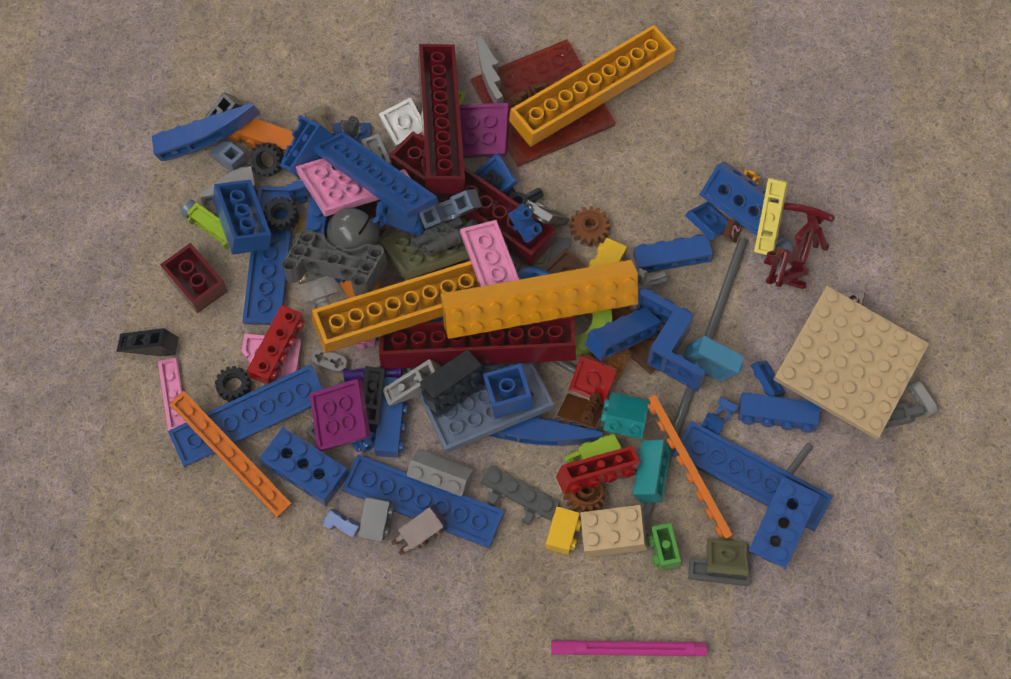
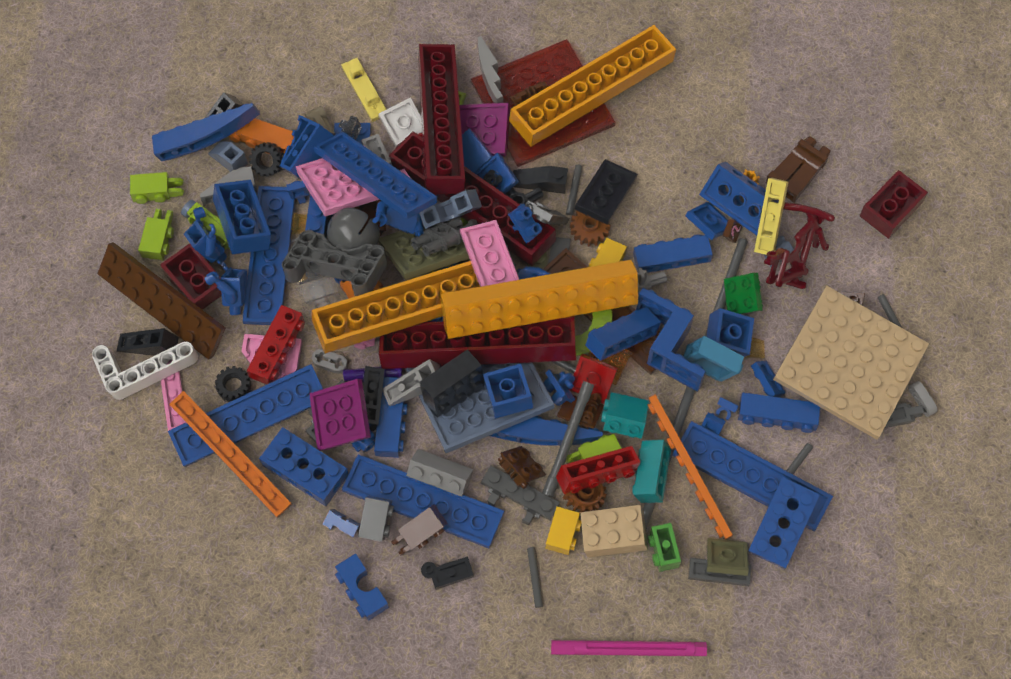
(141, 370): none -> white beam
(154, 187): none -> lime hinge
(156, 236): none -> lime hinge
(161, 300): none -> reddish brown plate
(203, 240): none -> blue torso
(232, 286): none -> blue torso
(277, 205): black tyre -> none
(363, 88): none -> light yellow hinge
(370, 602): none -> blue arch
(448, 573): none -> black hinge
(474, 151): none -> blue tile
(522, 464): none -> reddish brown hinge
(535, 577): none -> dark grey bar
(547, 178): none -> black slope
(562, 384): none -> blue hips
(574, 189): none -> dark grey bar
(582, 399): none -> dark grey piece
(606, 191): none -> black plate
(731, 330): none -> blue brick
(743, 293): none -> green plate
(756, 349): none -> clear yellow slope
(803, 162): none -> reddish brown hips
(888, 310): none -> dark grey bar
(893, 204): none -> dark red brick

